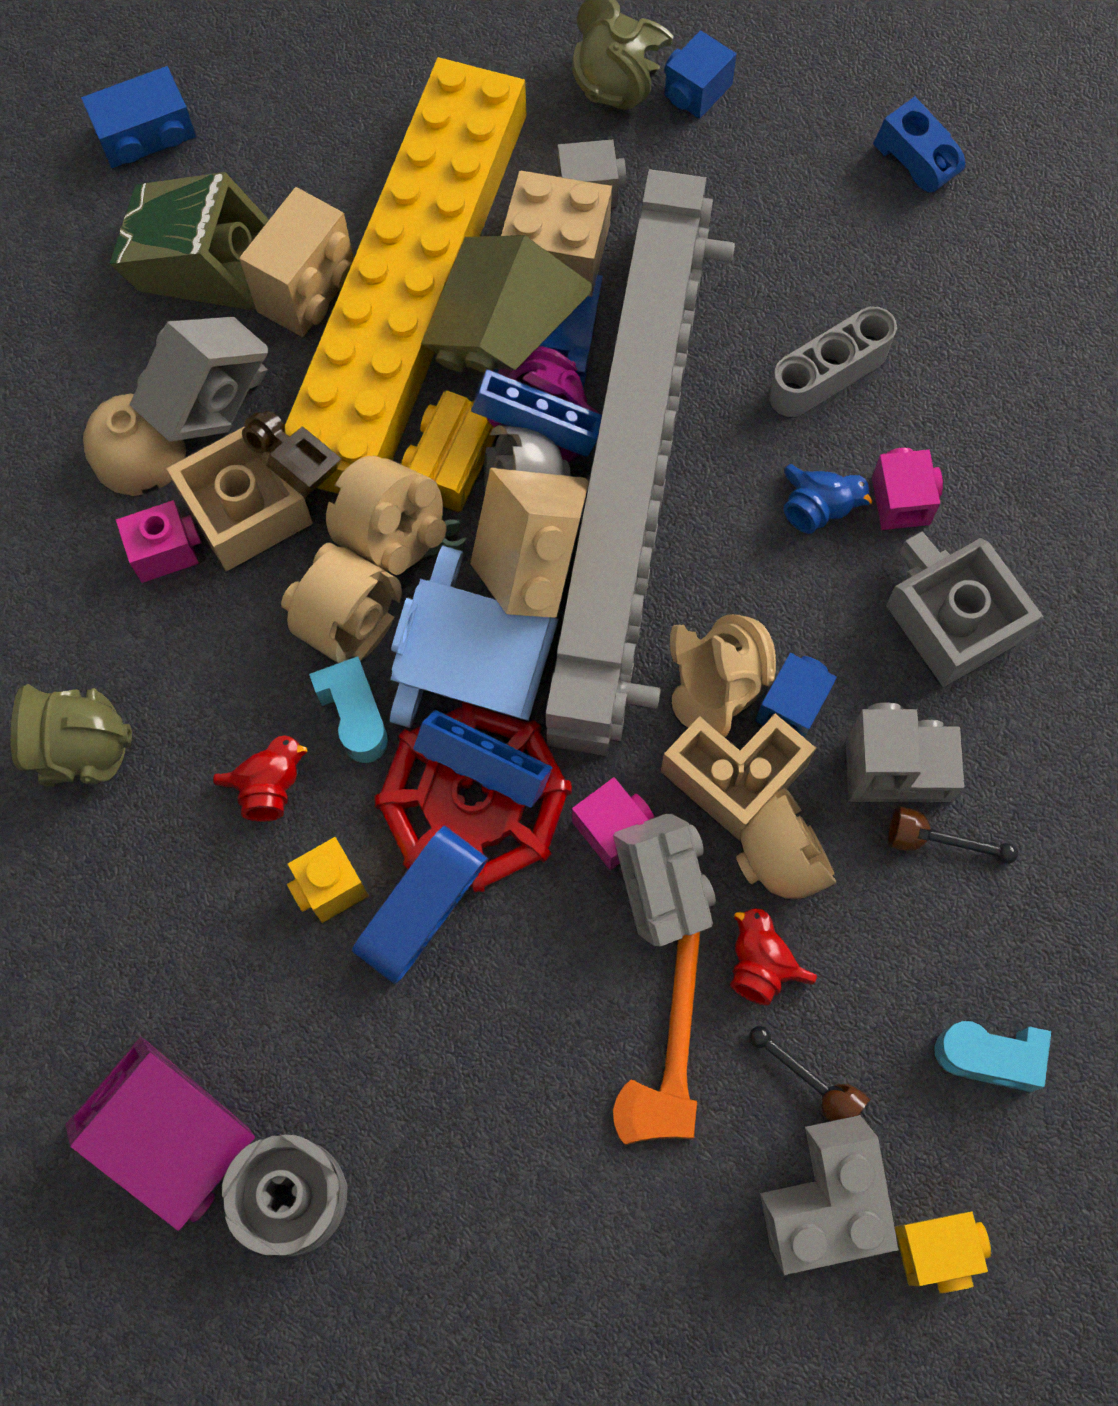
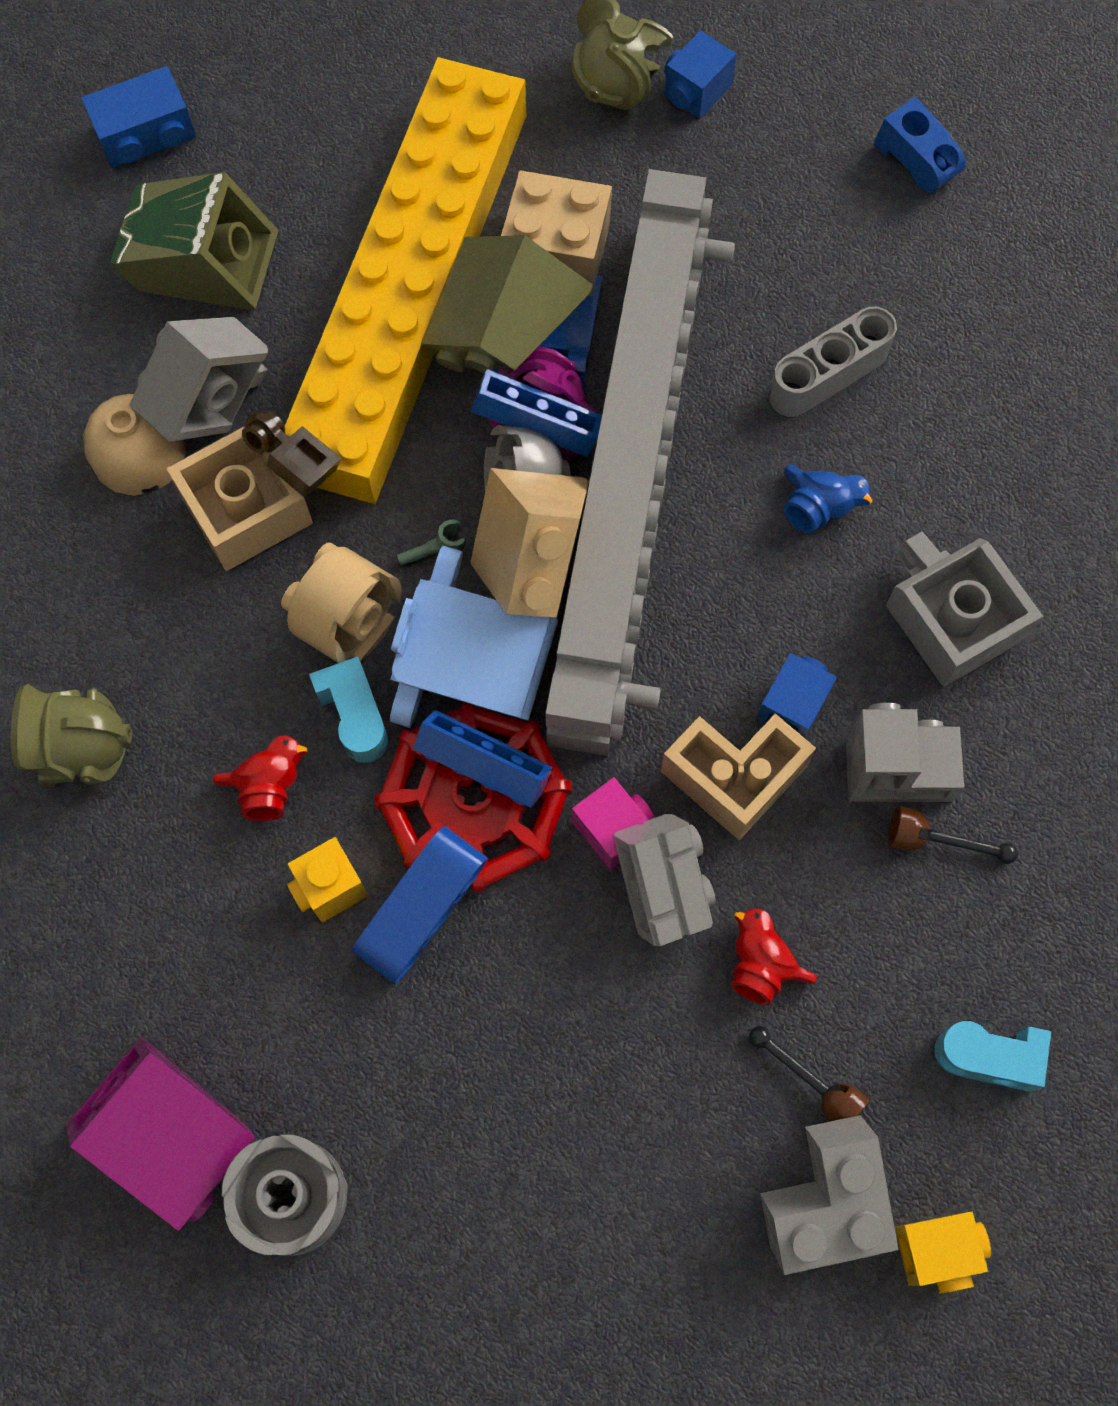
(159, 541): dark pink brick -> none
(298, 262): tan brick -> none
(386, 513): tan brick -> none
(451, 448): yellow brick -> none
(593, 163): light grey brick -> none
(666, 1113): orange piece -> none
(721, 670): tan helmet -> none
(784, 851): tan cylinder -> none
(906, 488): dark pink brick -> none

